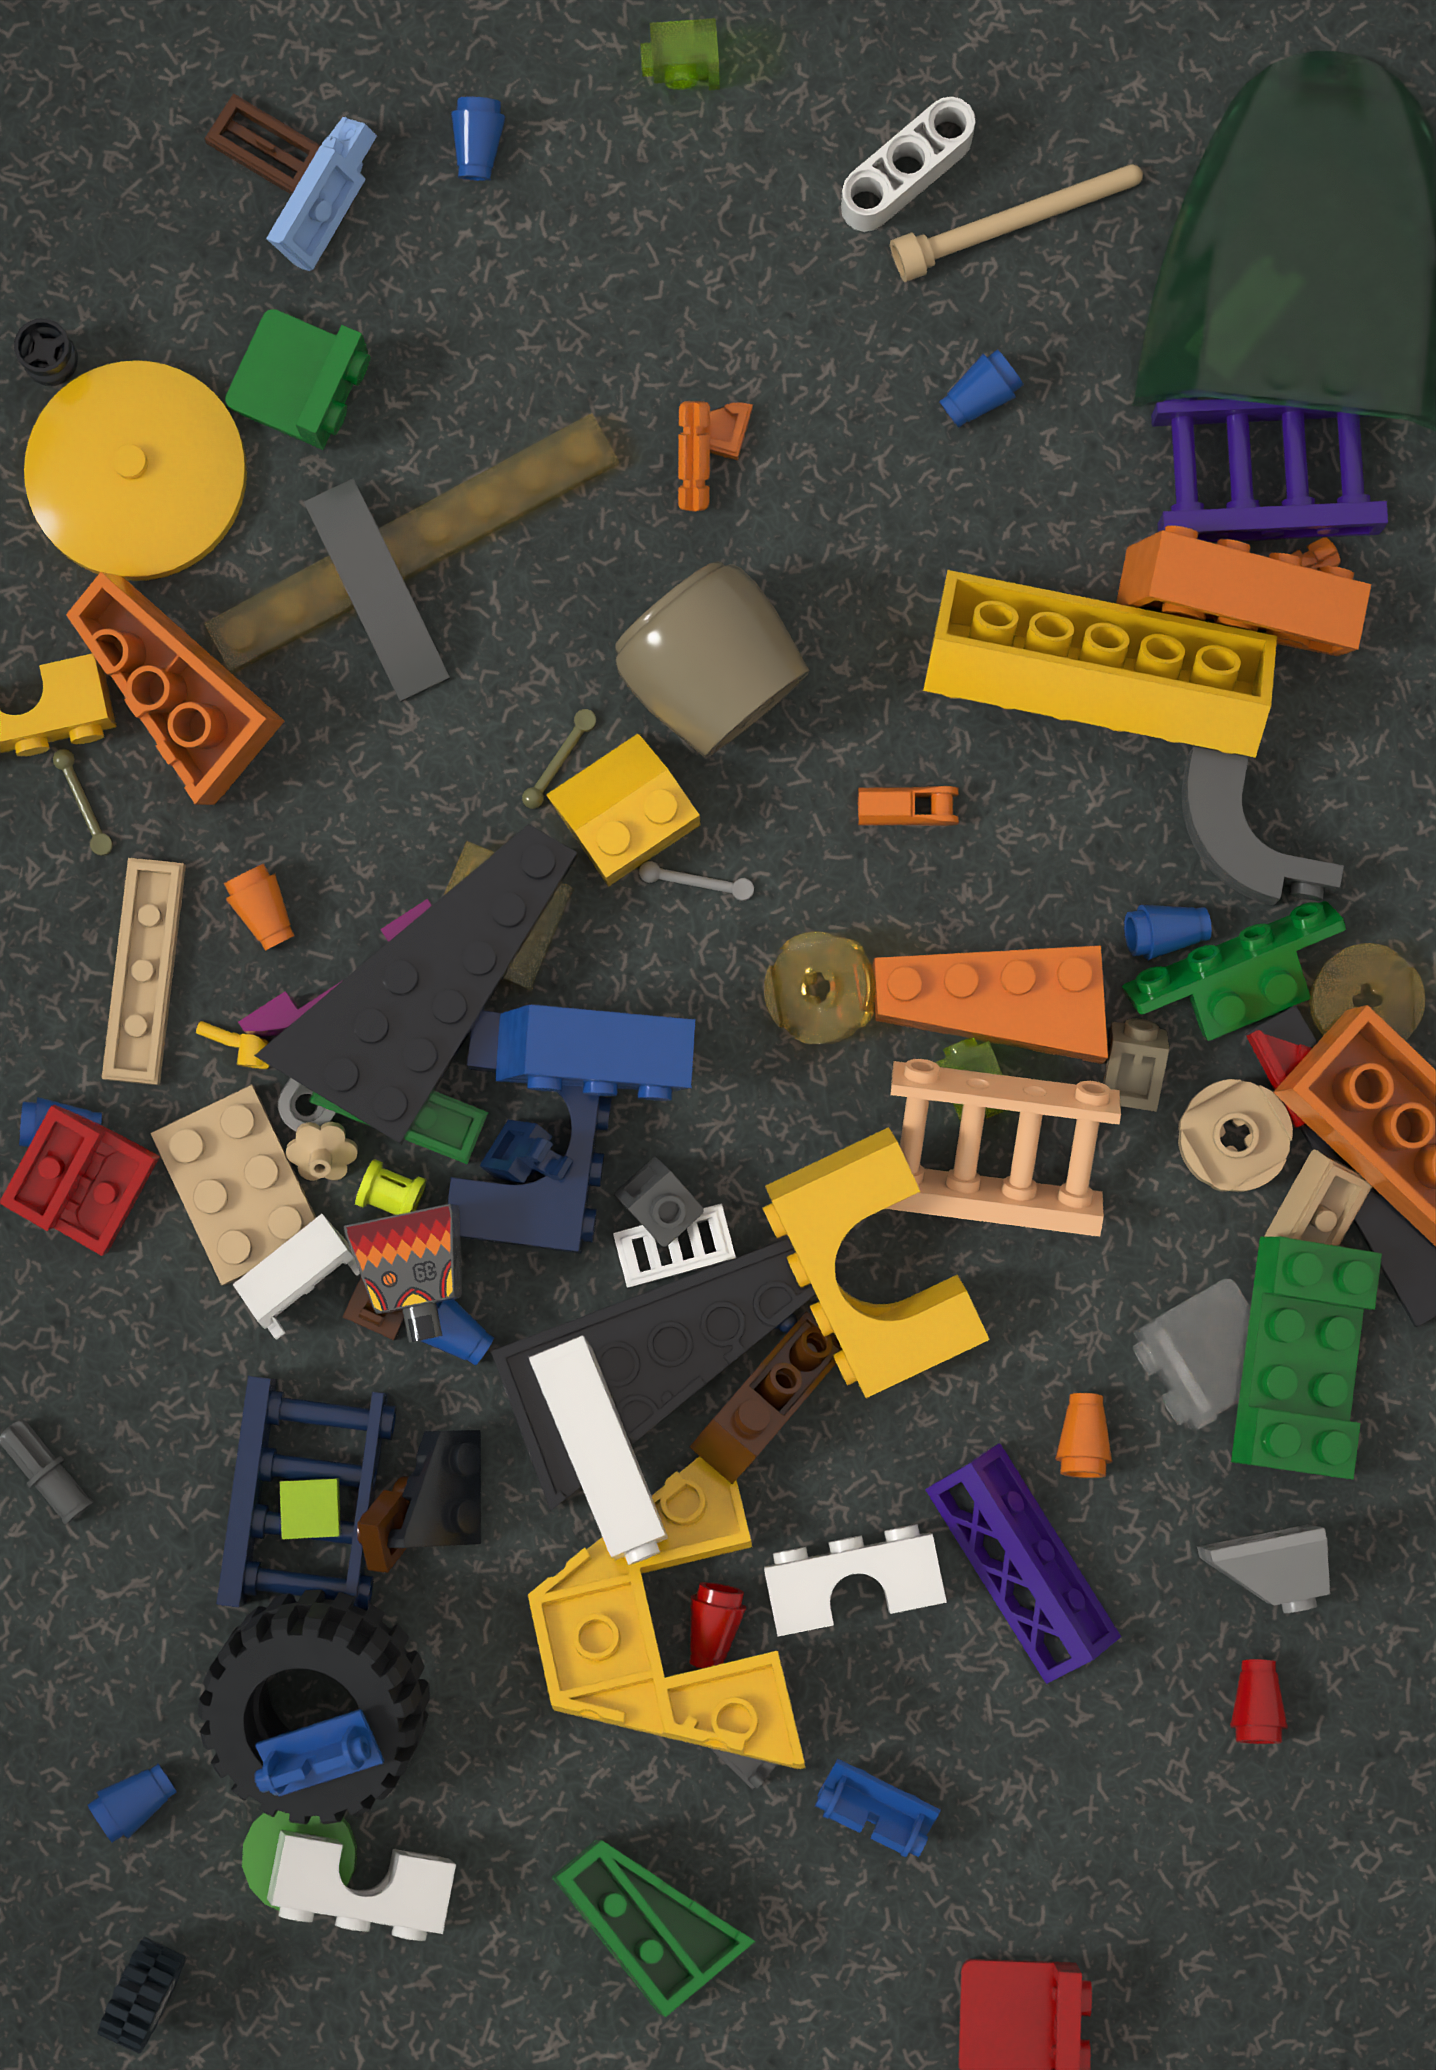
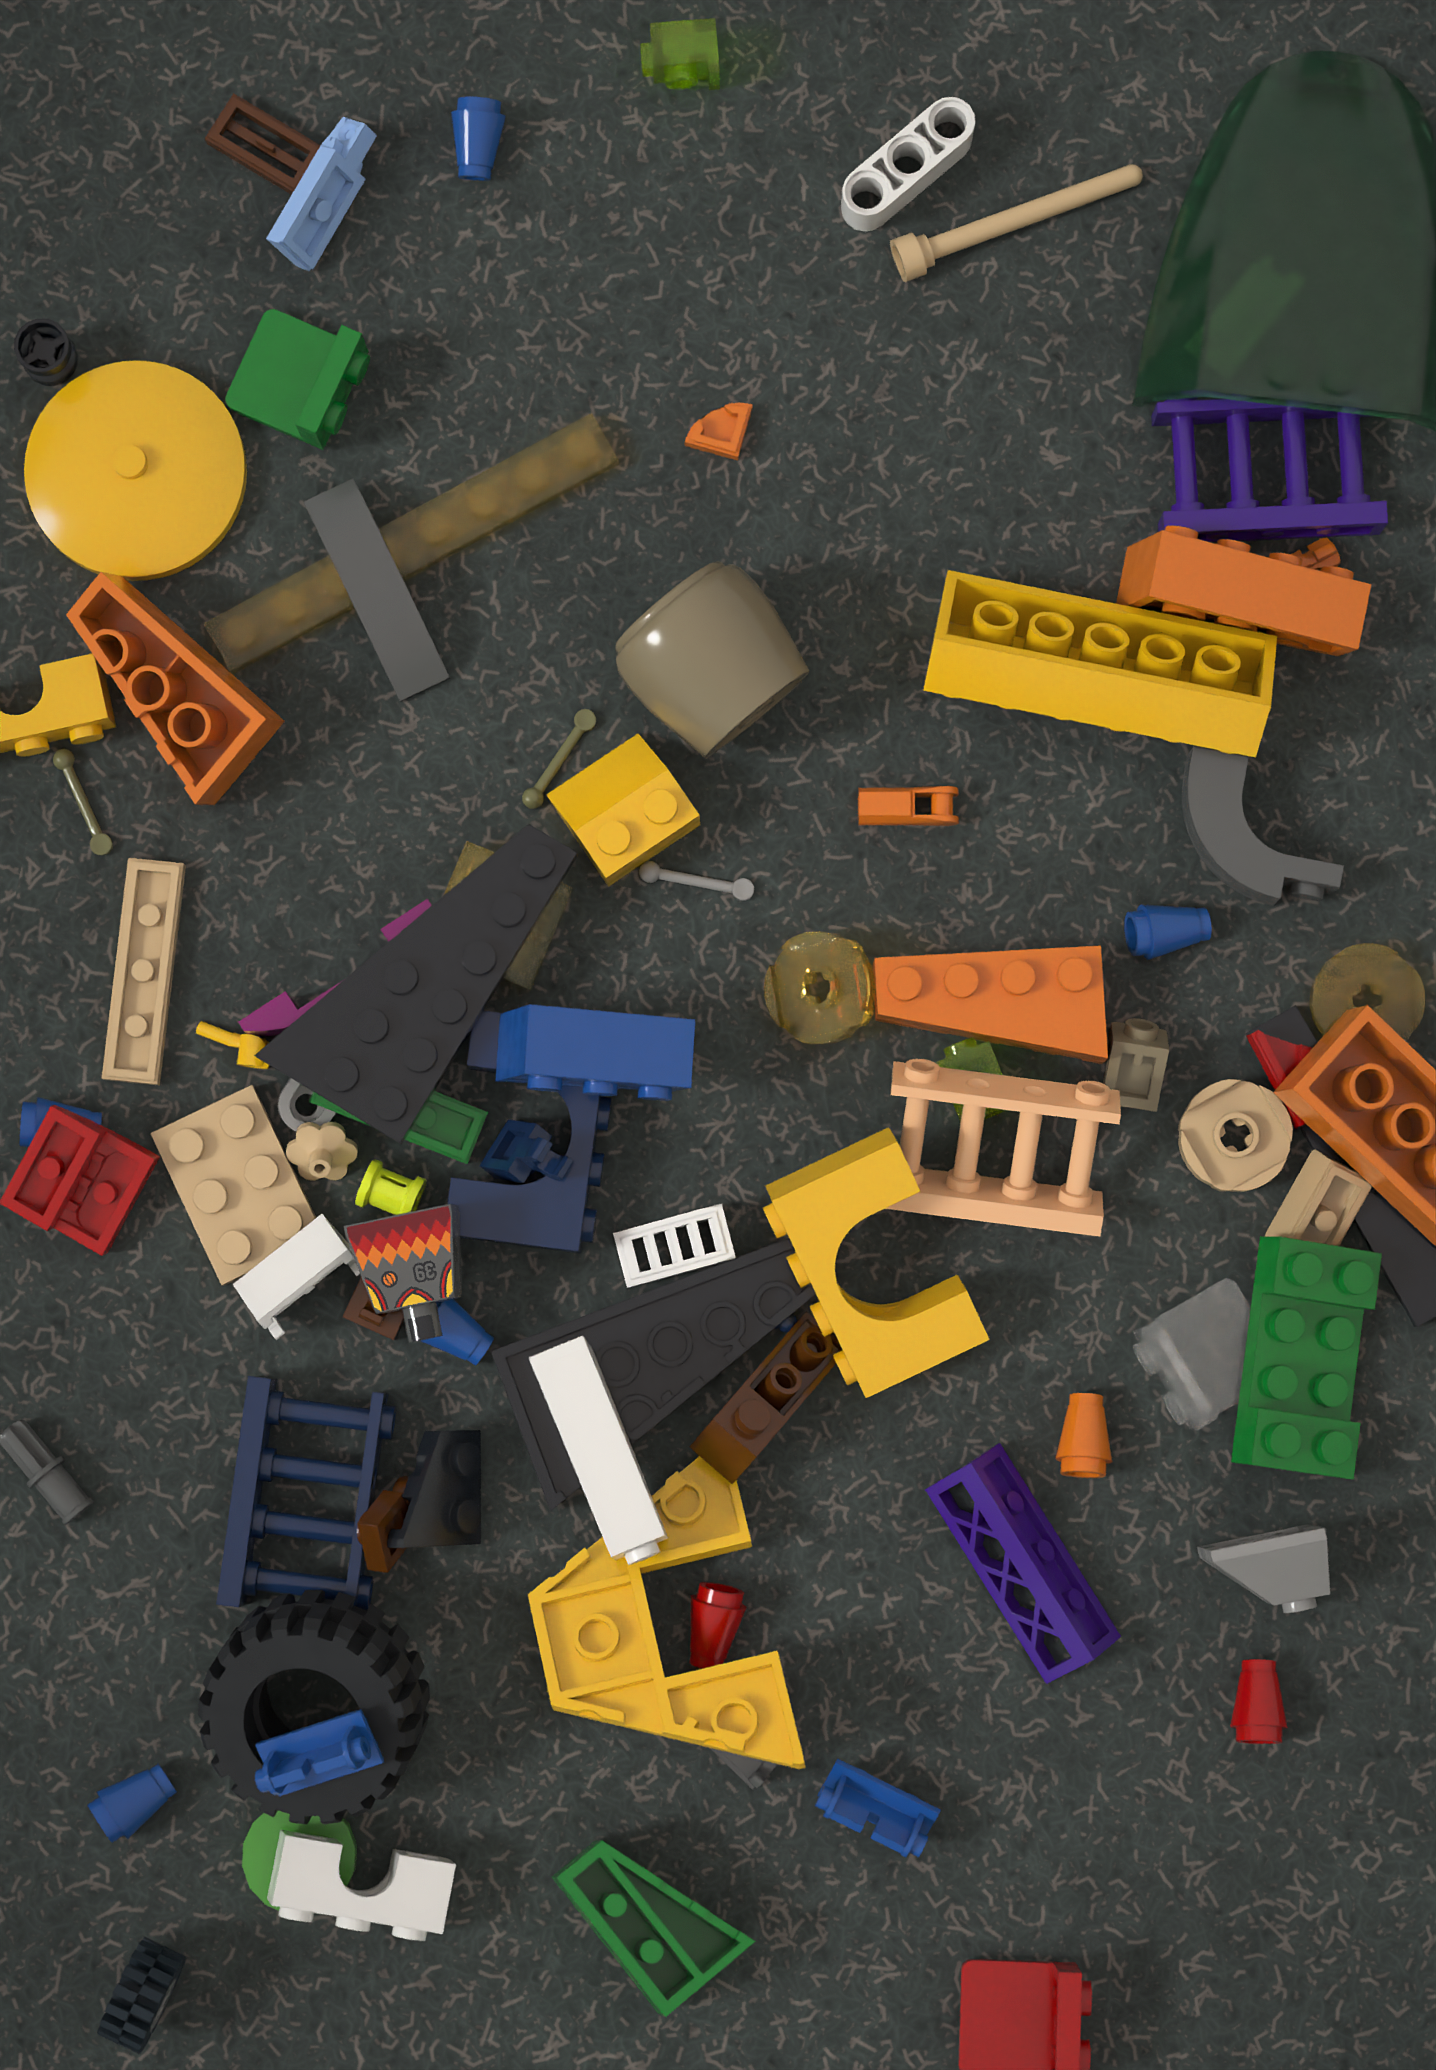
(260, 905): orange cone -> none
(310, 1508): lime tile -> none
(659, 1202): dark grey bracket -> none
(694, 455): orange axle -> none
(902, 1565): white arch -> none
(981, 389): blue cone -> none
(1240, 977): green bracket -> none

